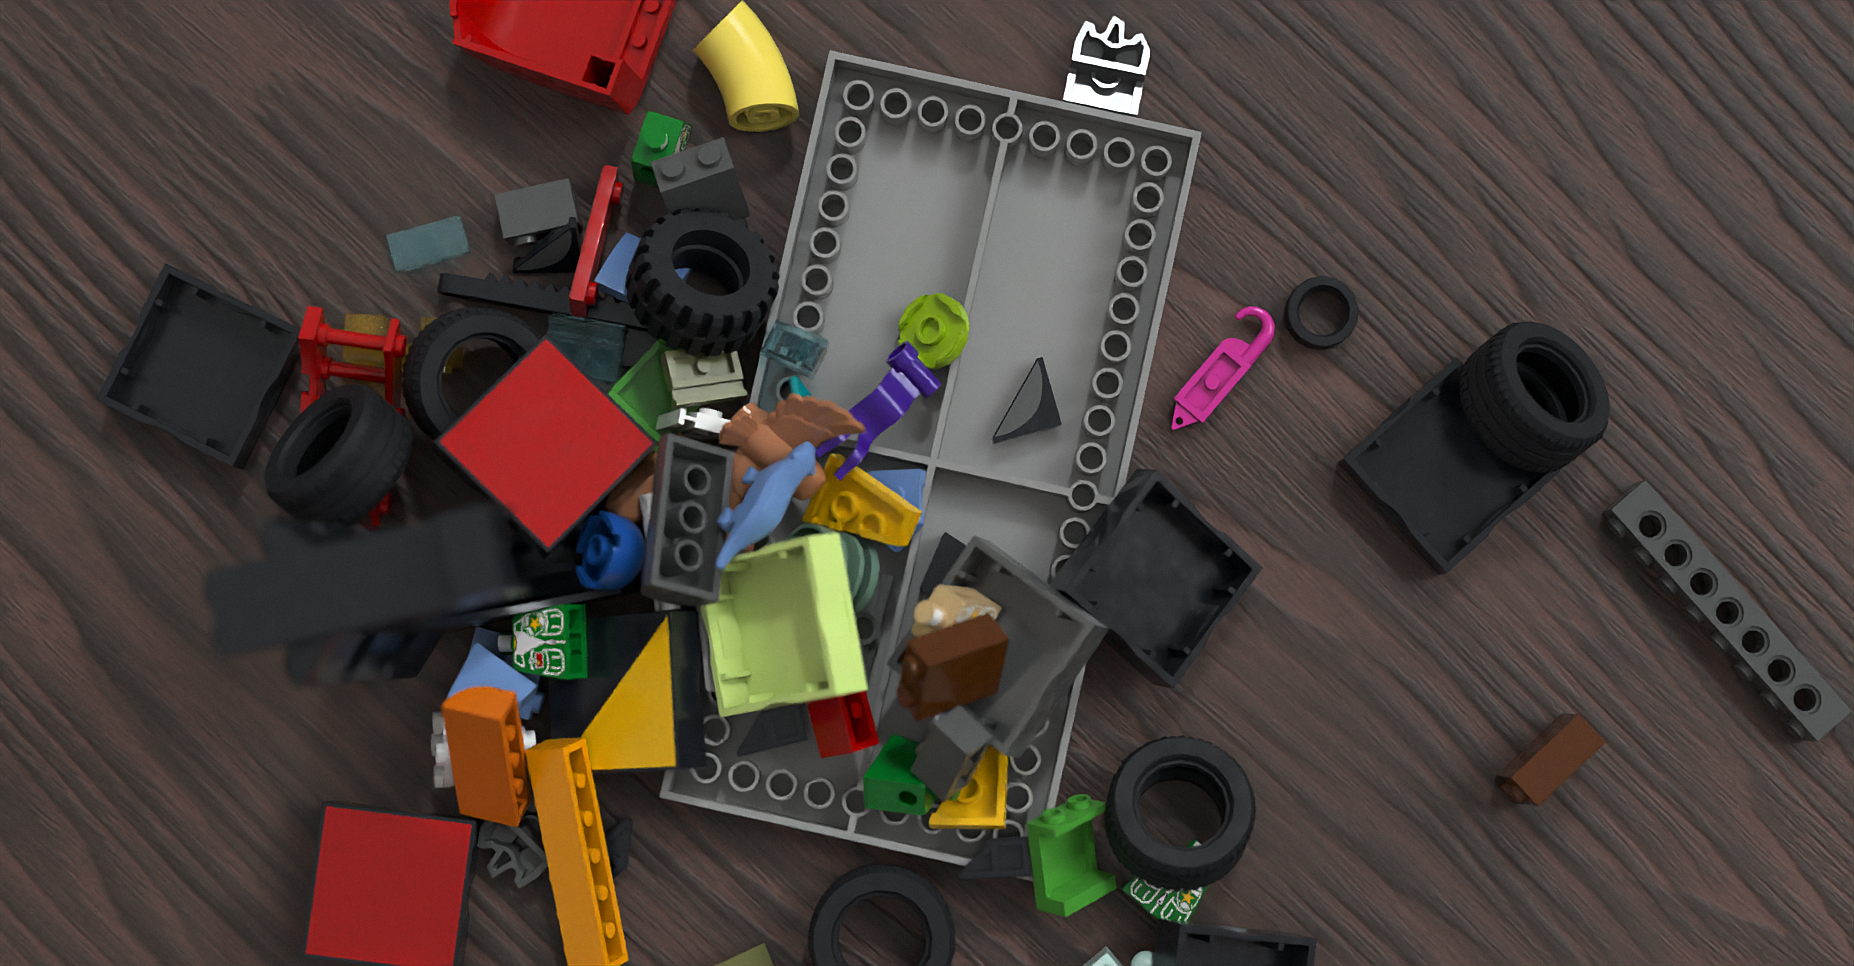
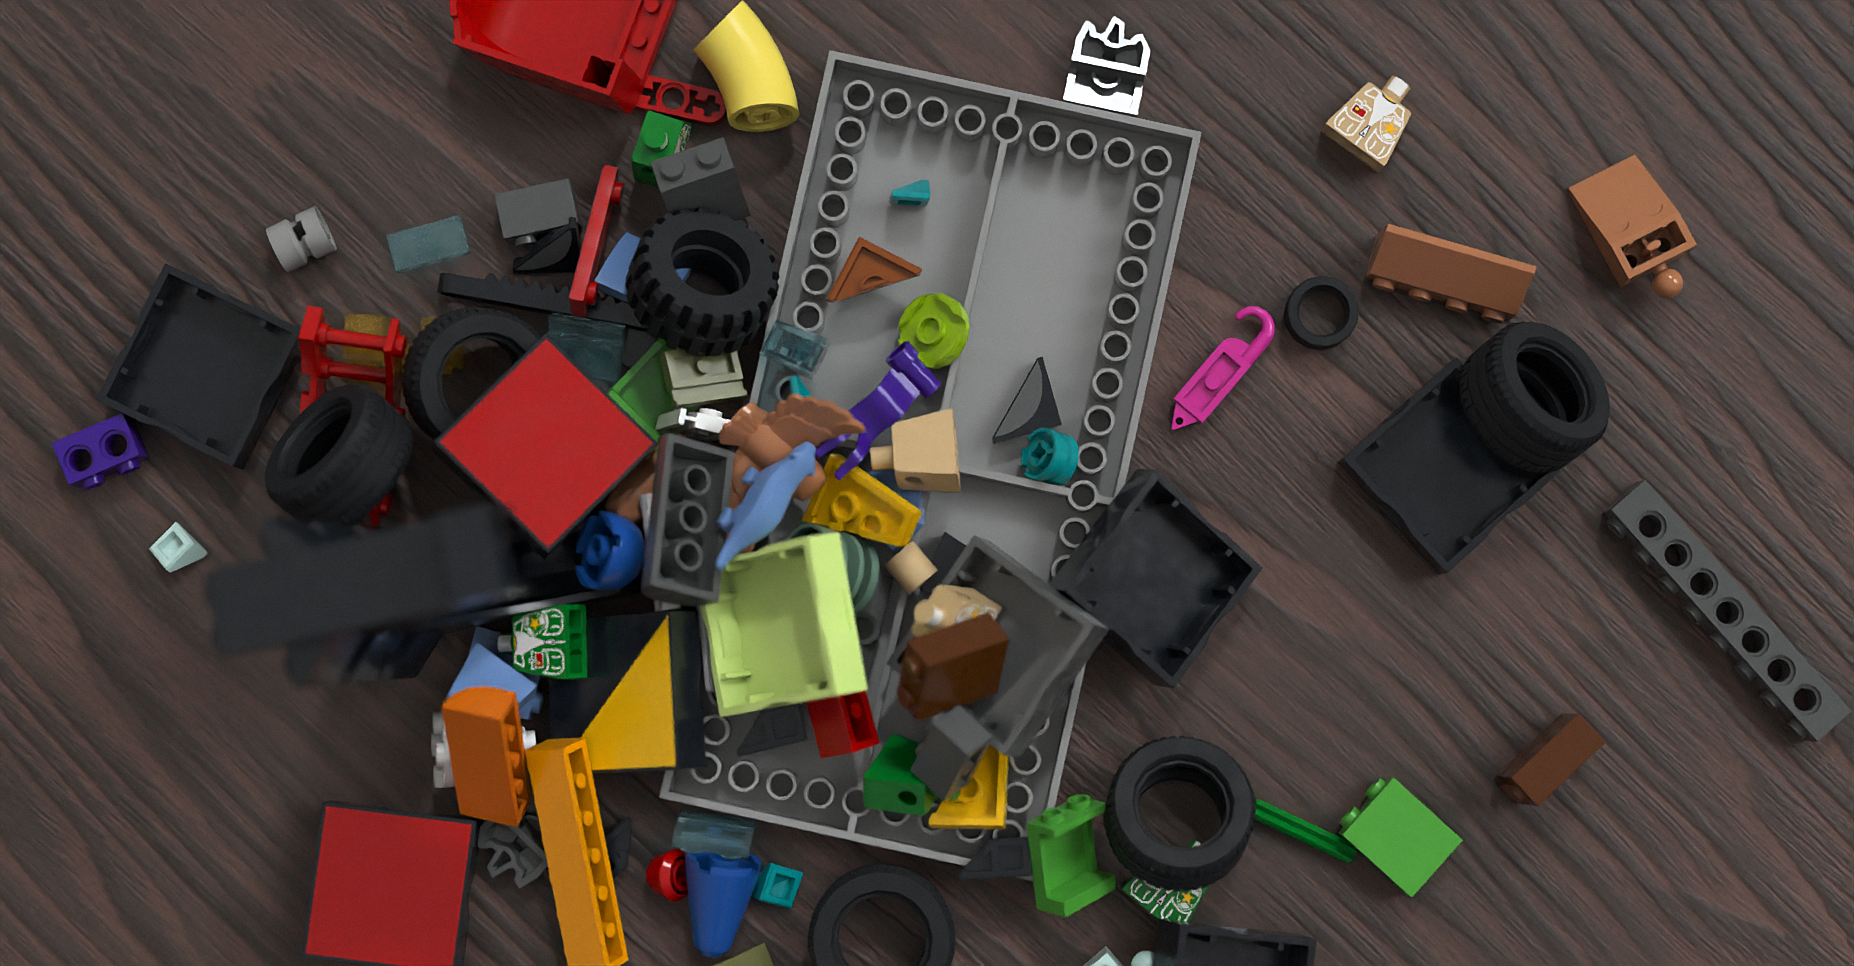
(99, 443): none -> dark purple brick
(177, 548): none -> light aqua slope
(301, 238): none -> light grey wheel
(668, 876): none -> red cone
(703, 96): none -> red beam
(713, 834): none -> clear light blue plate
(718, 898): none -> blue cone
(777, 885): none -> teal slope
(870, 269): none -> dark orange tile
(910, 568): none -> tan brick
(911, 195): none -> teal slope
(922, 453): none -> tan torso
(1050, 456): none -> teal wheel
(1304, 831): none -> green axle
(1371, 122): none -> tan torso
(1399, 835): none -> bright green panel
(1448, 273): none -> nougat slope
(1629, 220): none -> nougat slope

